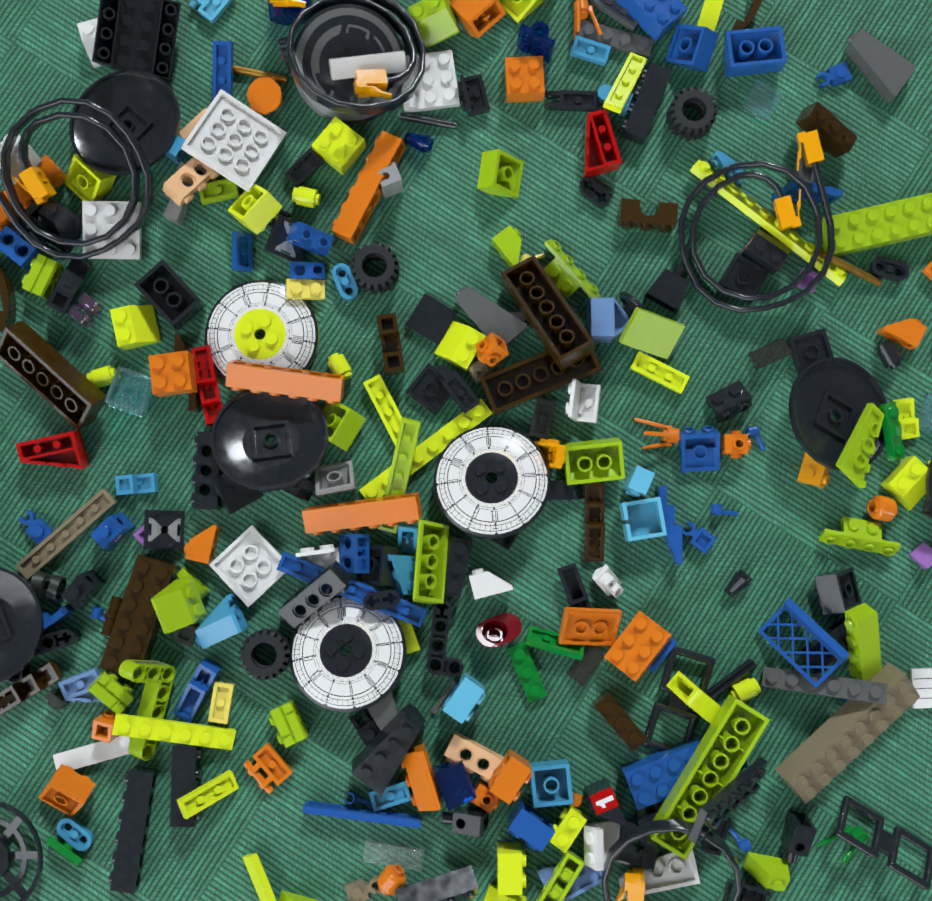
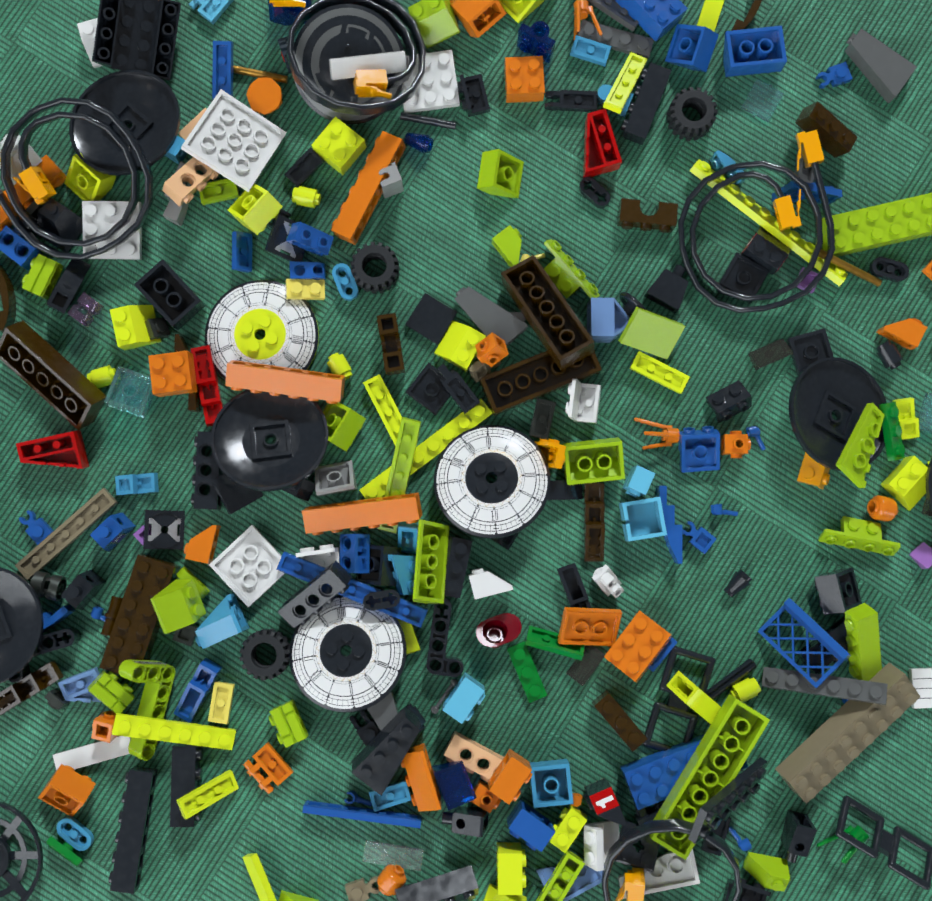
(157, 328): none -> pearl dark grey plate

